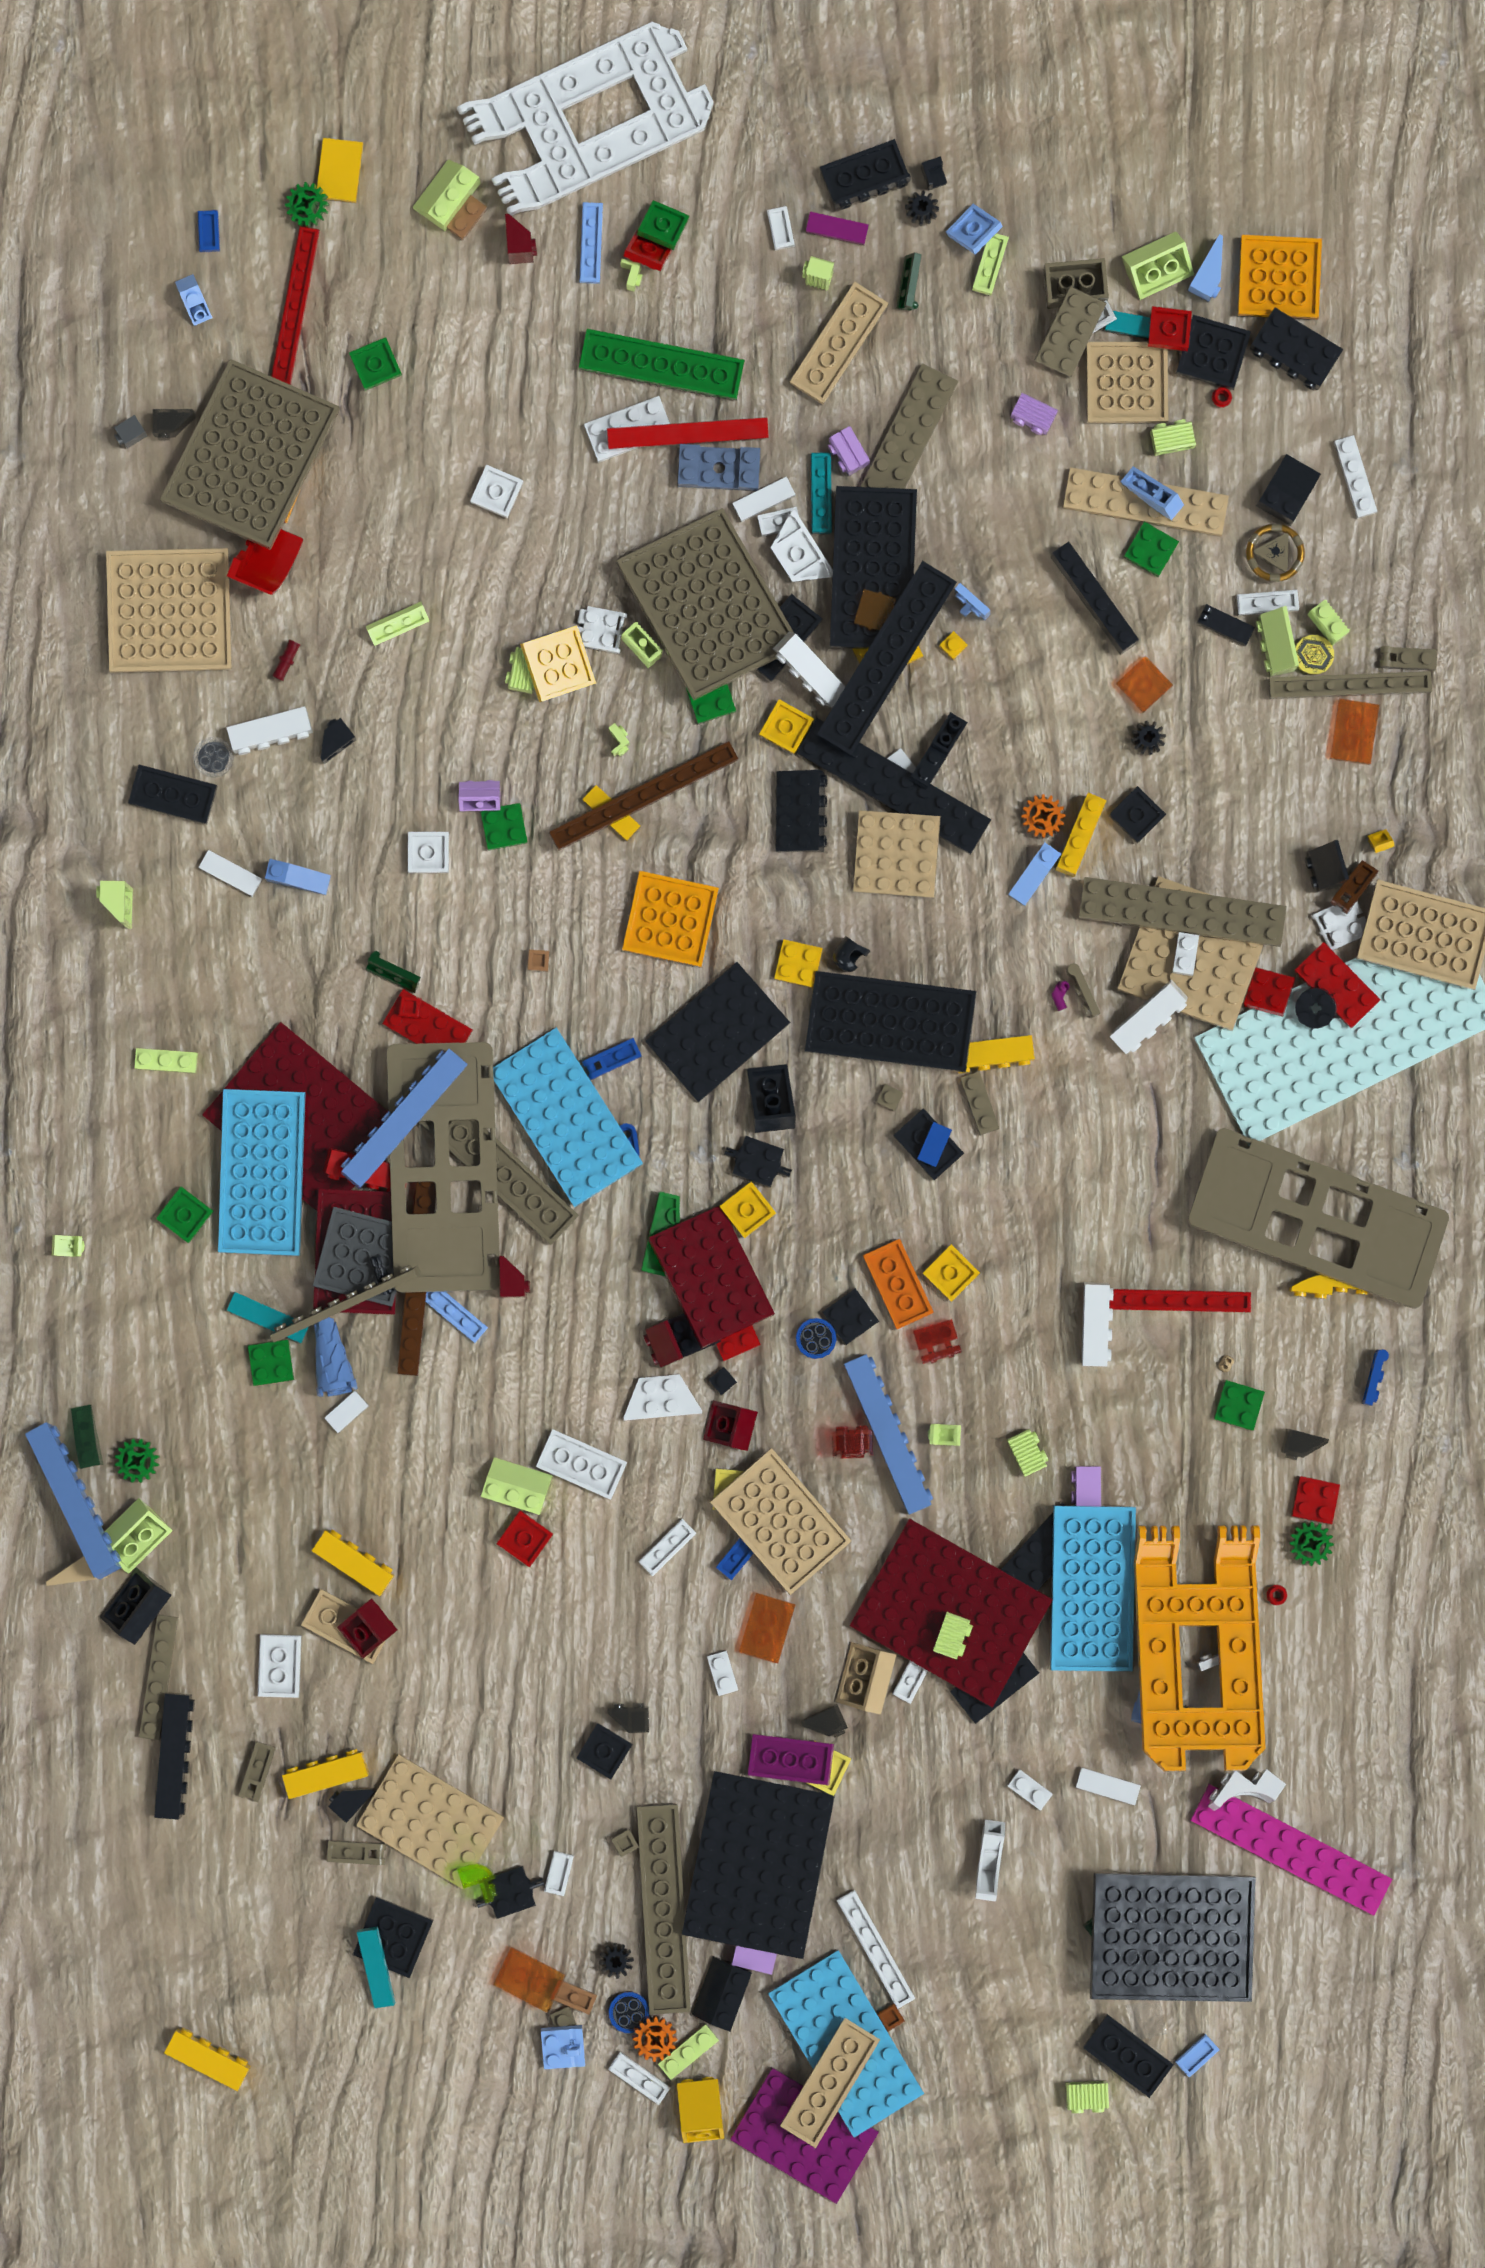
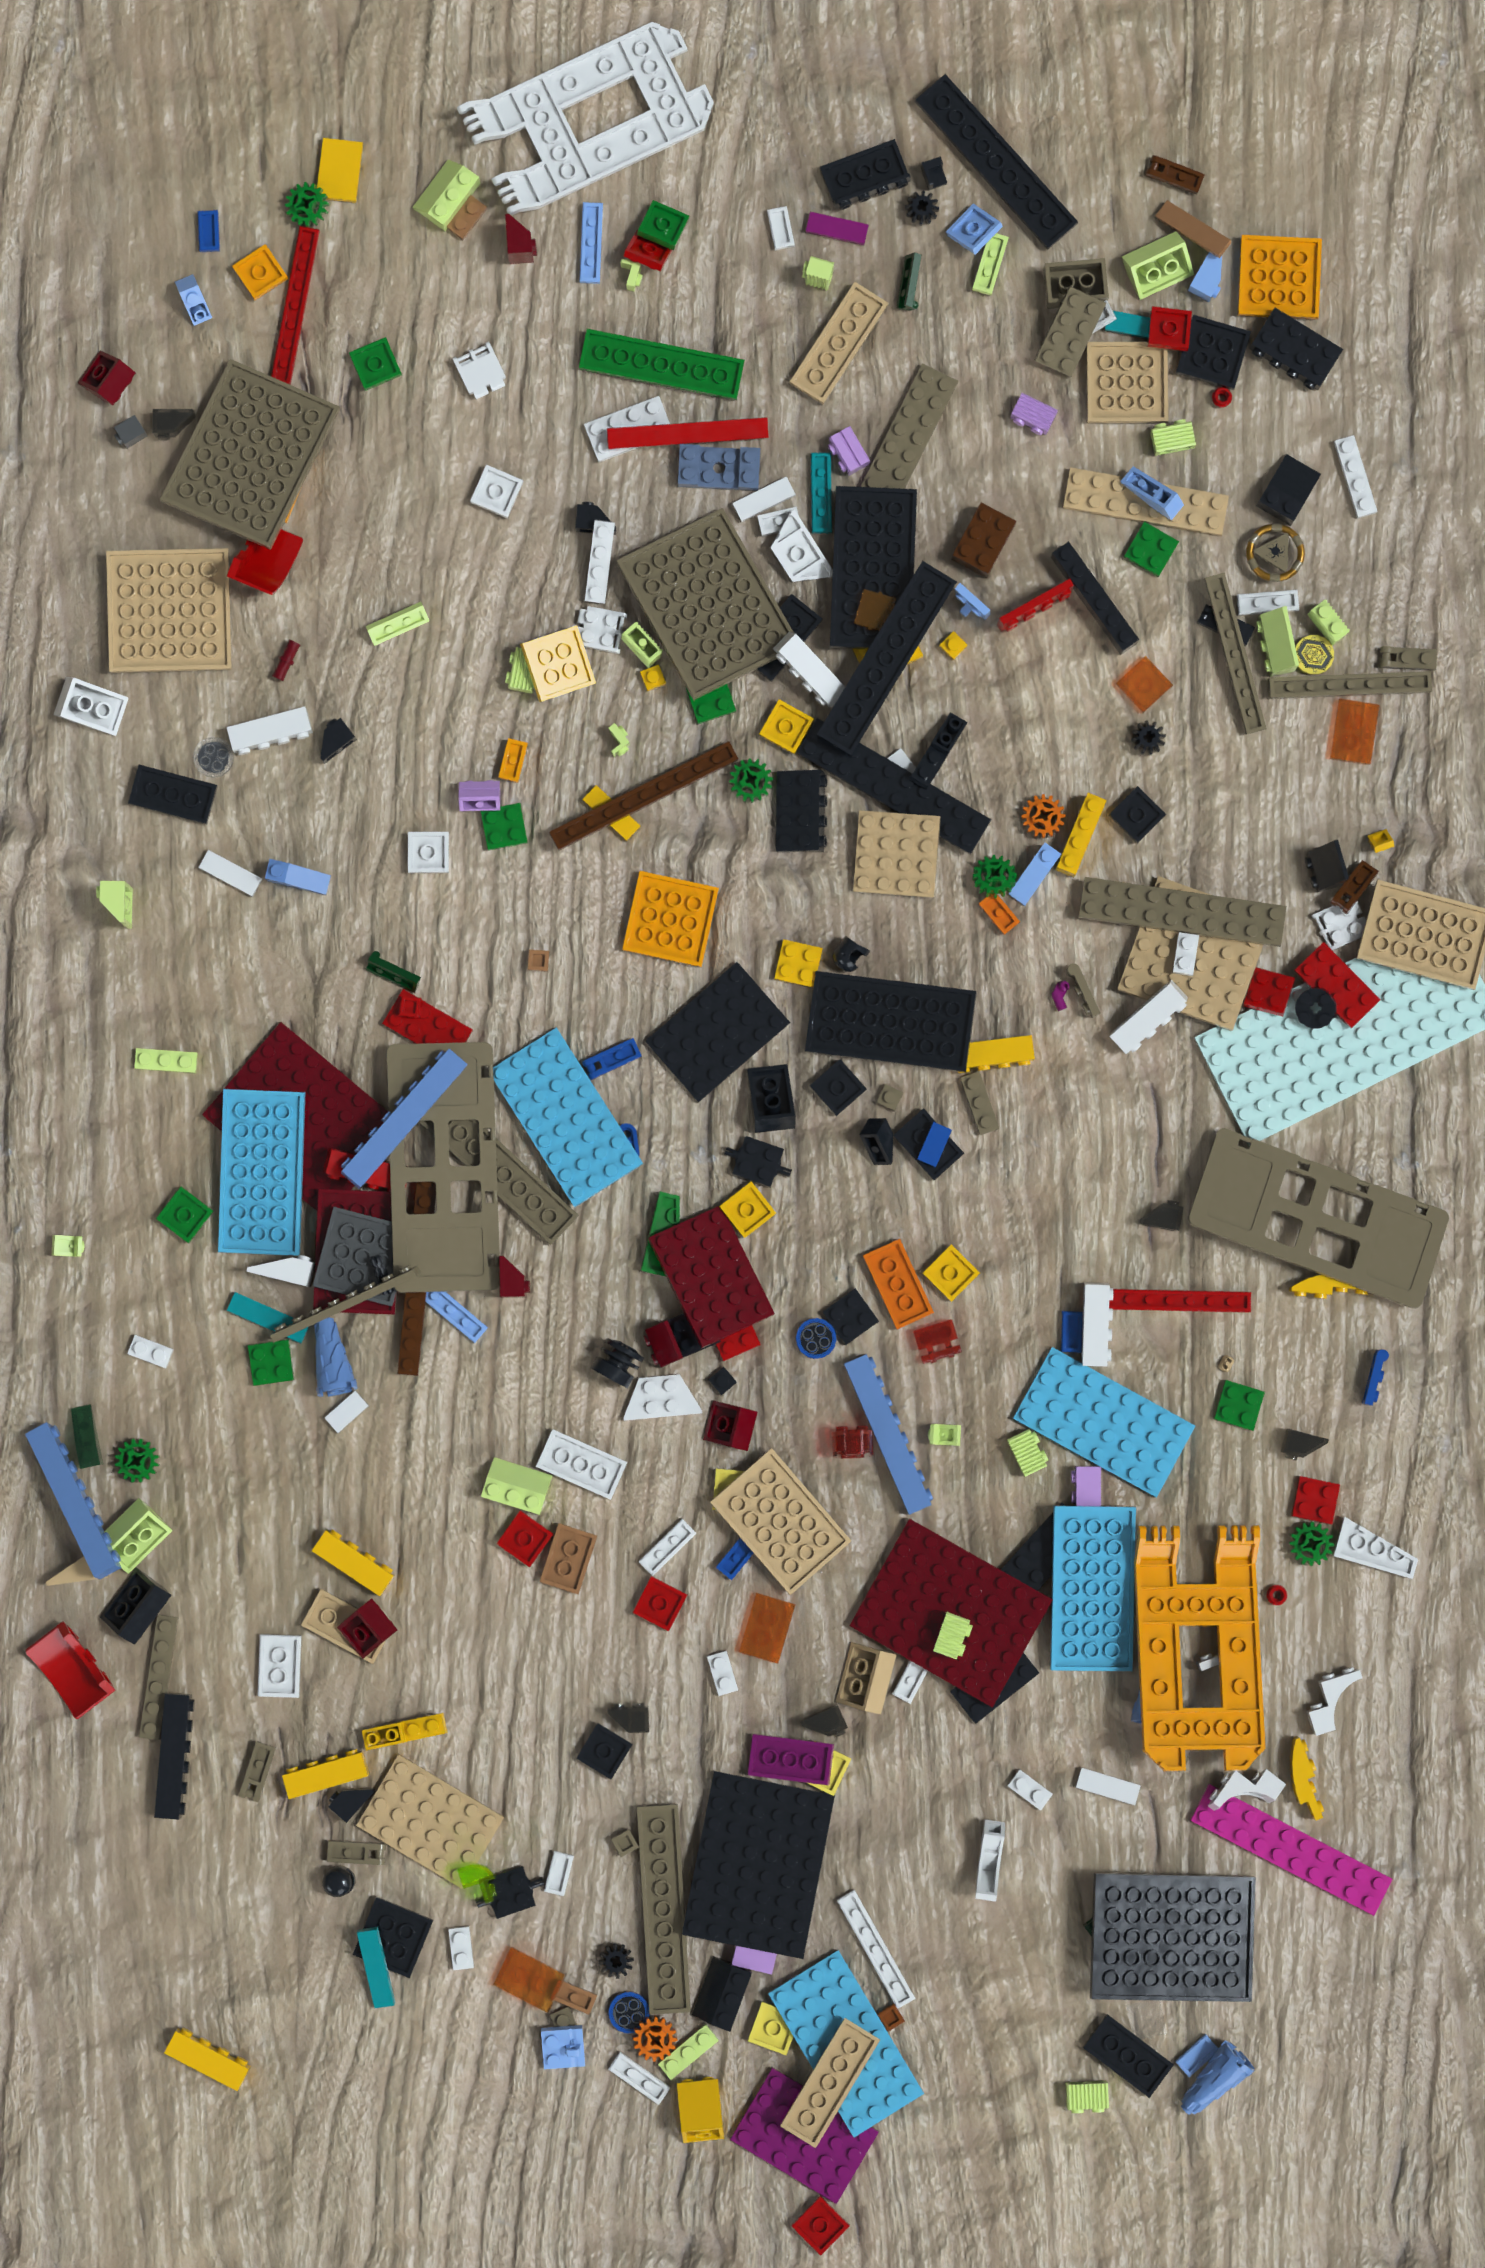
(70, 1669): none -> red panel
(90, 706): none -> white slope
(107, 377): none -> dark red slope
(150, 1351): none -> white plate
(260, 272): none -> light orange plate
(291, 1270): none -> white slope
(338, 1881): none -> black helmet
(404, 1731): none -> yellow slope
(461, 1948): none -> white plate
(480, 371): none -> white plate
(513, 760): none -> light orange plate
(568, 1558): none -> medium nougat plate
(586, 516): none -> black slope
(599, 561): none -> white plate
(617, 1362): none -> black wheel
(653, 677): none -> yellow plate
(660, 1603): none -> red plate
(741, 785): none -> green gear
(770, 2030): none -> light yellow plate
(820, 2225): none -> red plate
(838, 1087): none -> black plate
(878, 1141): none -> black slope
(983, 540): none -> reddish brown brick
(994, 884): none -> green gear
(996, 161): none -> black plate
(999, 913): none -> orange plate
(1042, 602): none -> red plate
(1071, 1331): none -> blue tile
(1104, 1422): none -> medium azure plate
(1165, 1216): none -> clear smoke slope
(1175, 174): none -> reddish brown plate
(1193, 229): none -> medium nougat tile
(1222, 2073): none -> medium blue cone
(1235, 653): none -> dark tan plate
(1301, 1770): none -> yellow slope
(1322, 1716): none -> white arch
(1368, 1549): none -> white wing

